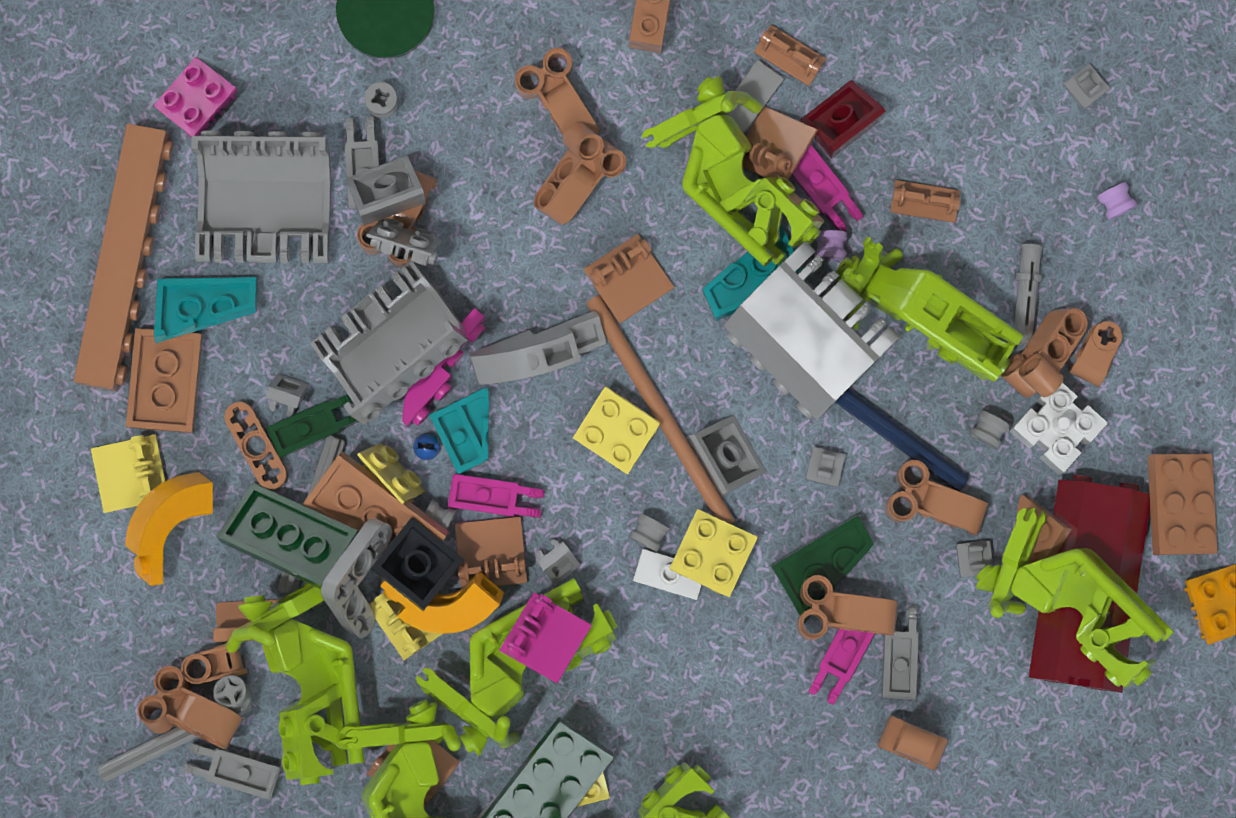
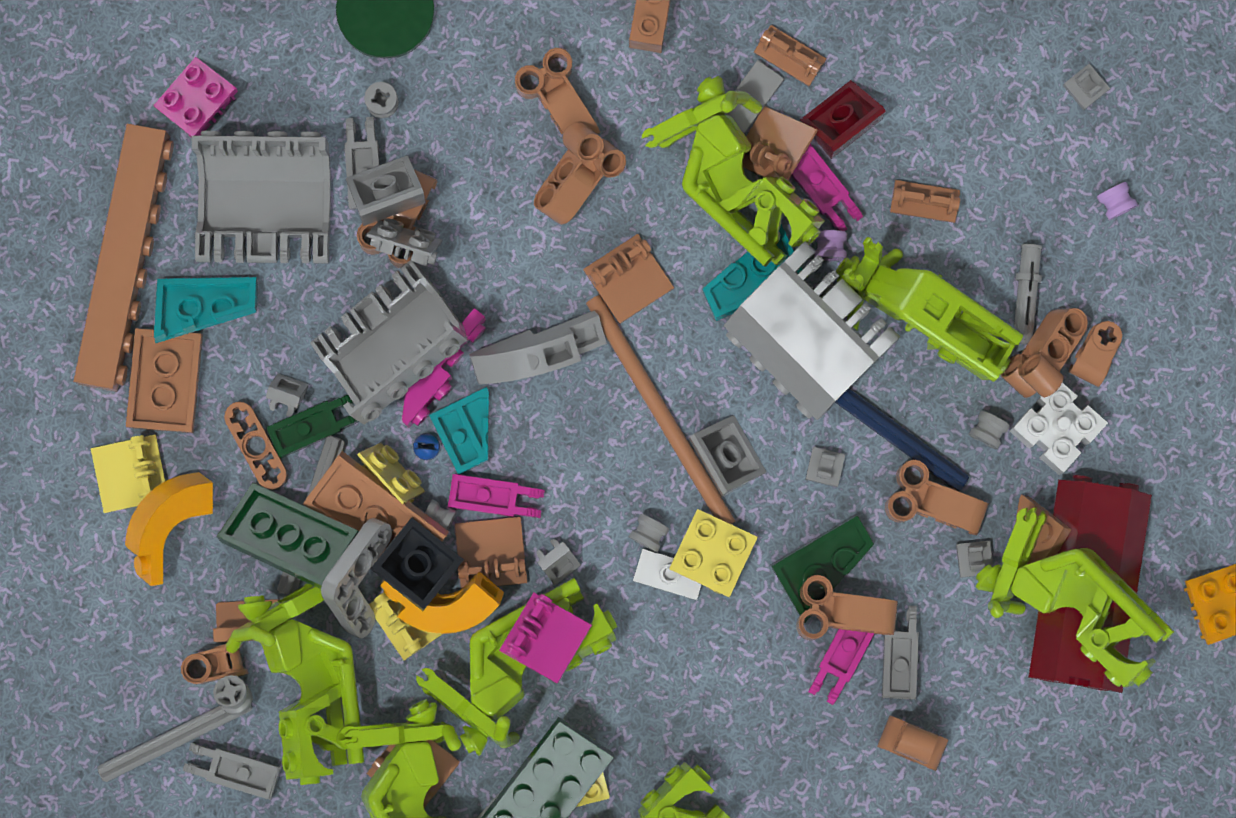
(187, 711): nougat piece -> none
(616, 430): light yellow hinge -> none
(1182, 504): nougat plate -> none

